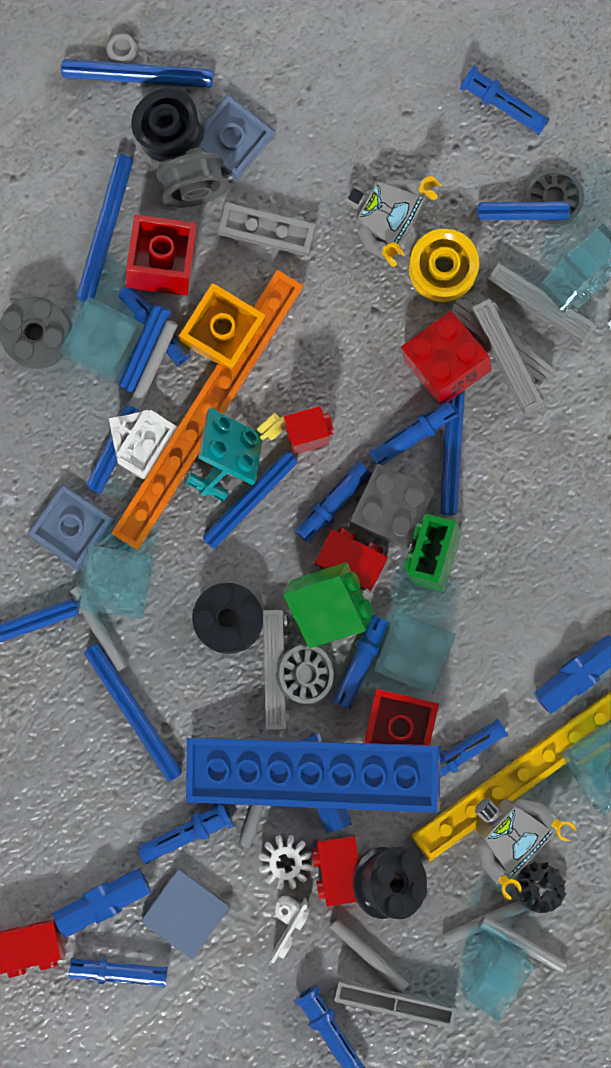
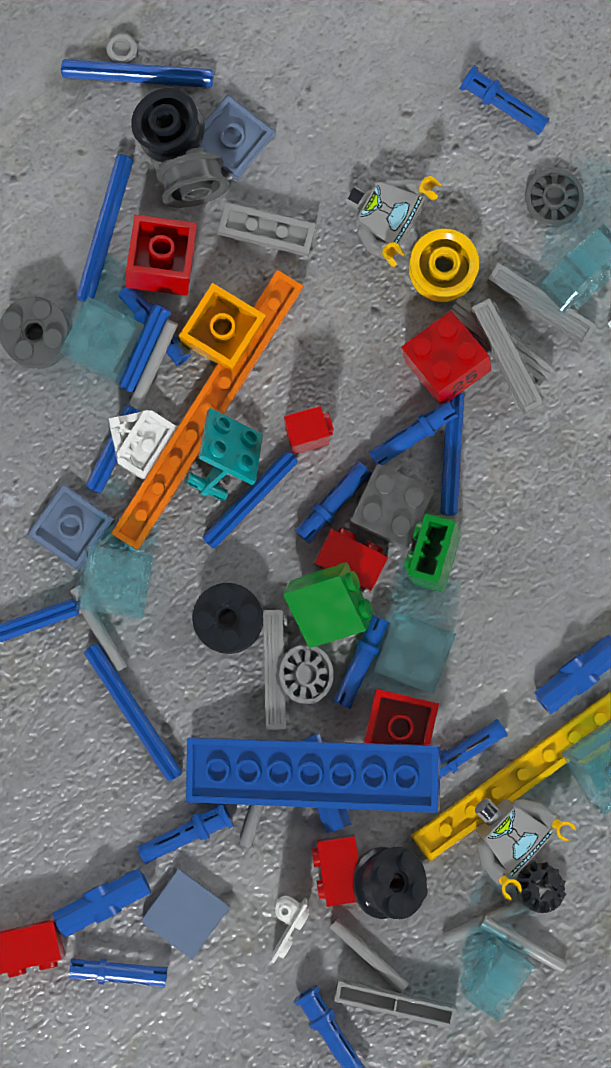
(271, 427): light yellow plate -> none
(279, 871): white gear -> none
(523, 210): blue axle -> none

